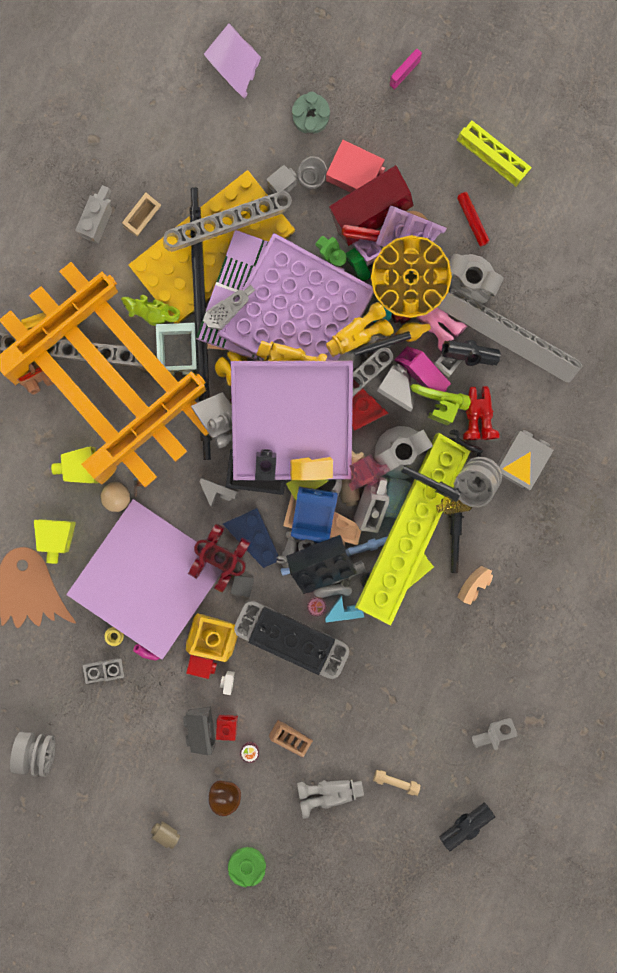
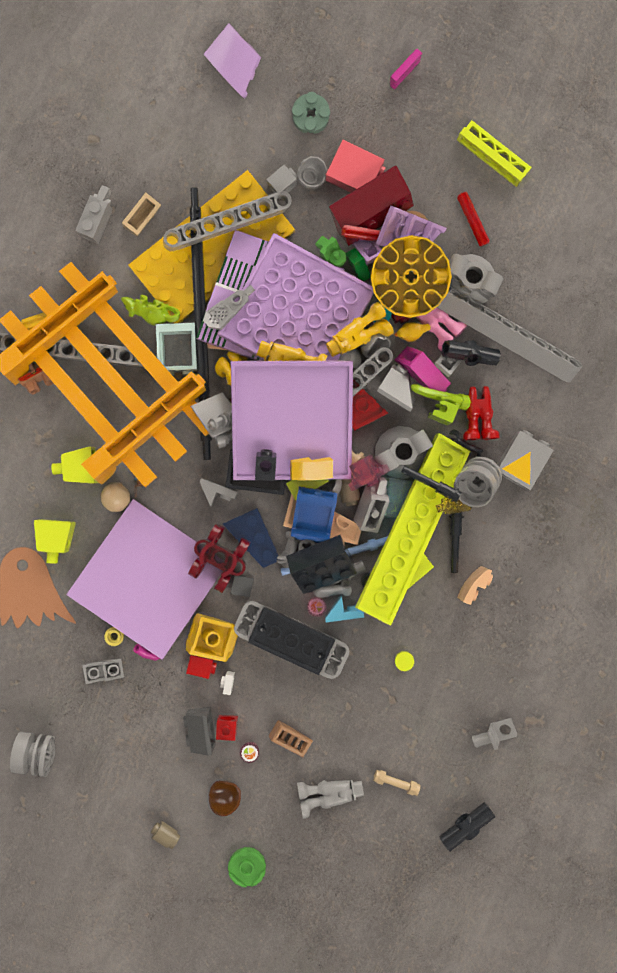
(382, 343): black bar -> none
(404, 661): none -> neon yellow tile

